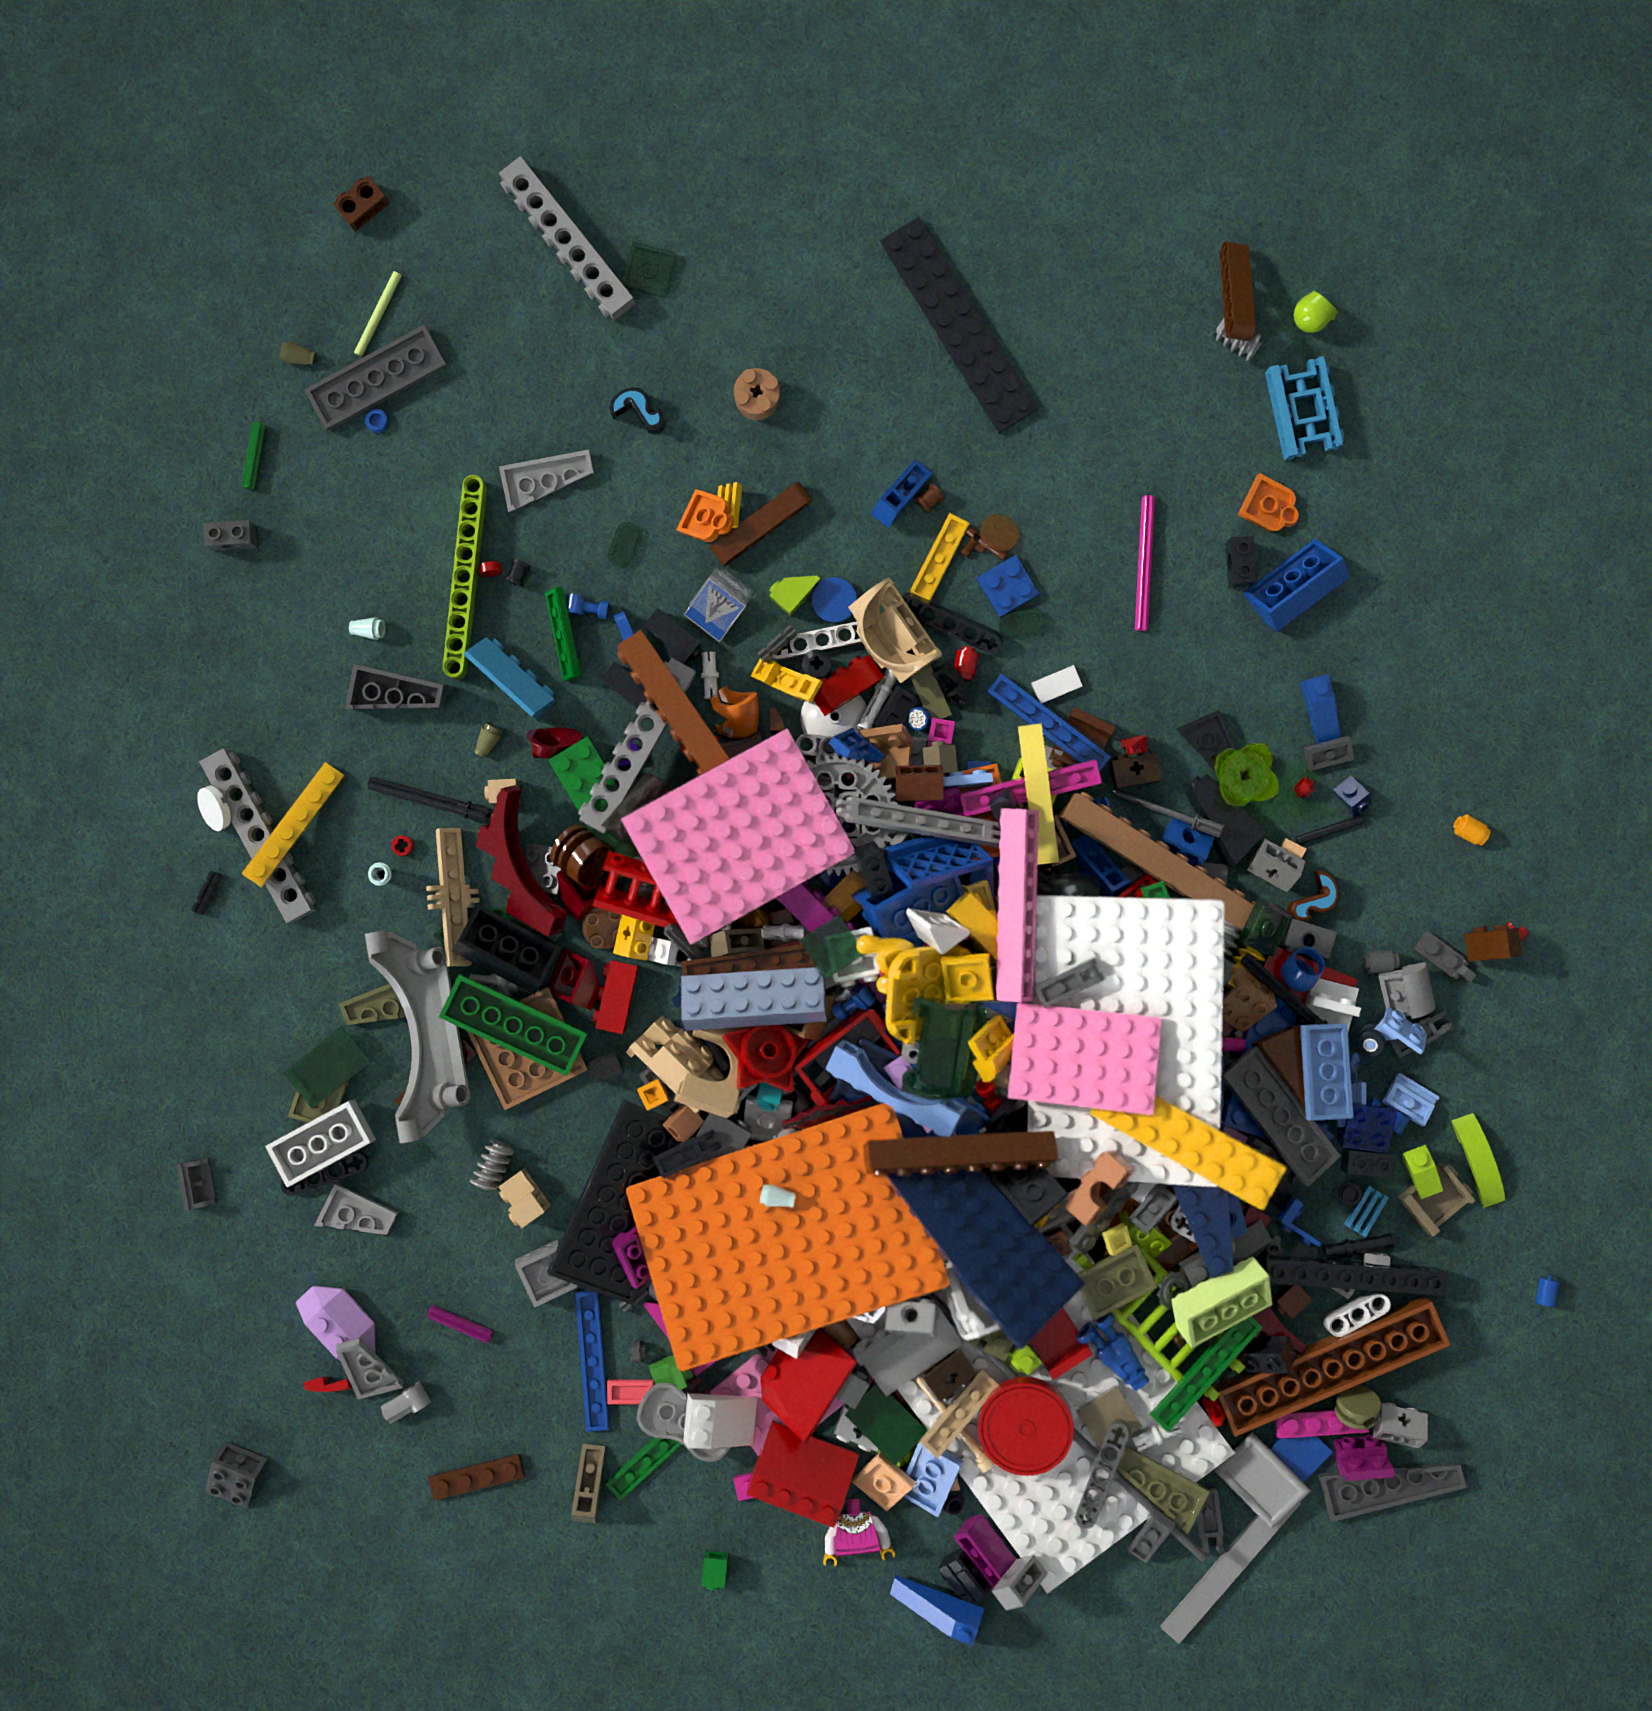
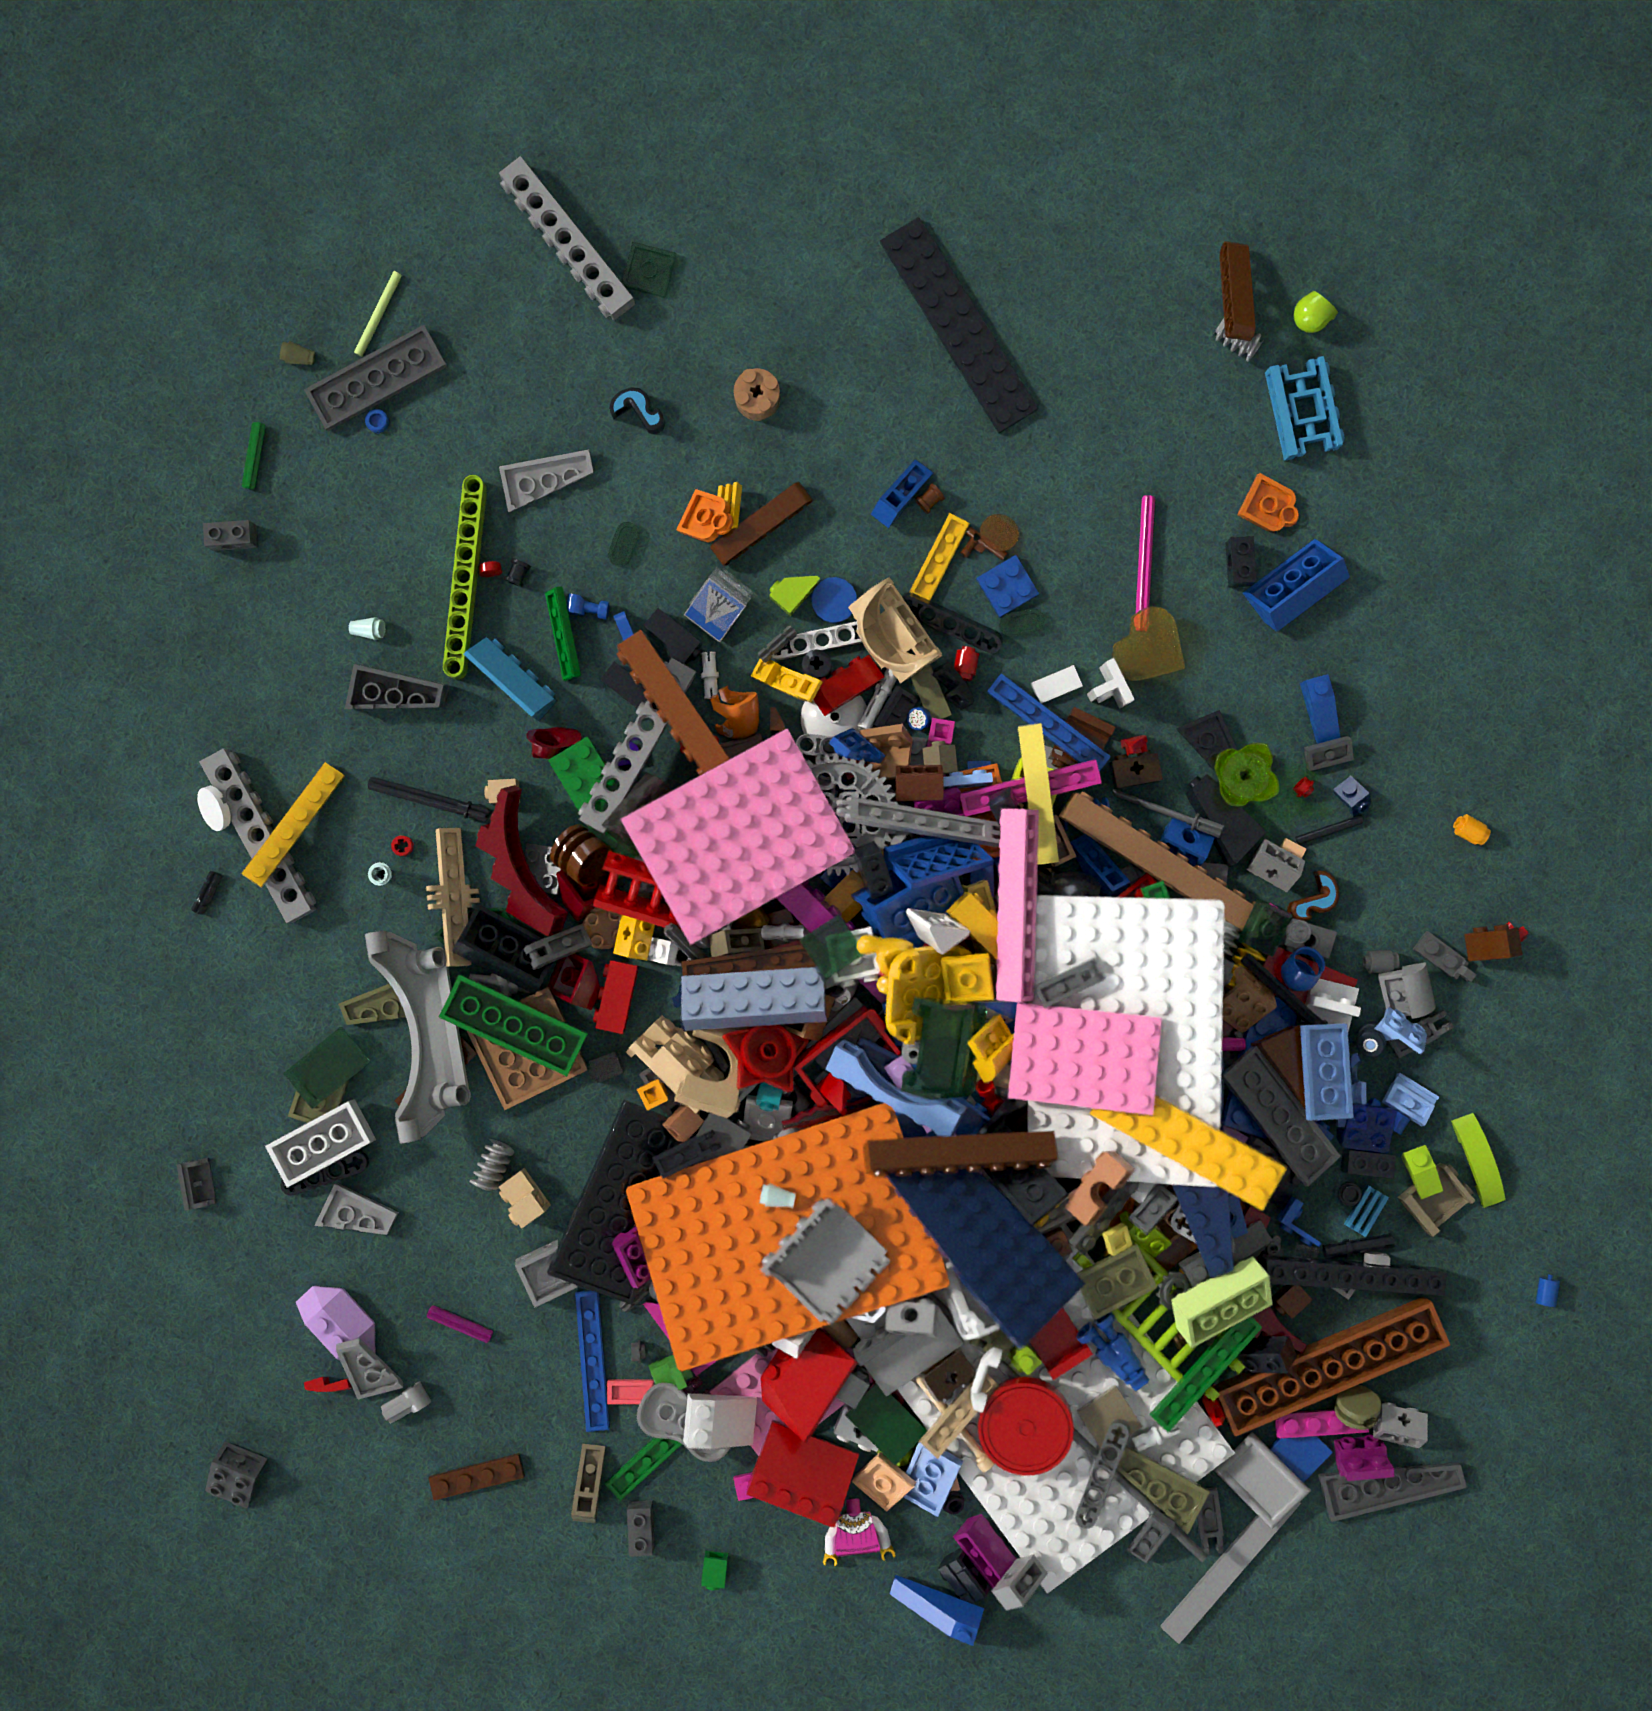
(365, 207): reddish brown brick -> none
(487, 740): olive cone -> none
(558, 946): none -> dark grey plate
(640, 1528): none -> dark grey brick
(827, 1260): none -> light grey hinge
(835, 1092): none -> red slope
(859, 997): blue leg -> none
(990, 1358): none -> white bar
(1114, 686): none -> white bracket
(1151, 647): none -> clear yellow plate
(1298, 931): none -> clear tile
(1367, 1314): white beam -> none

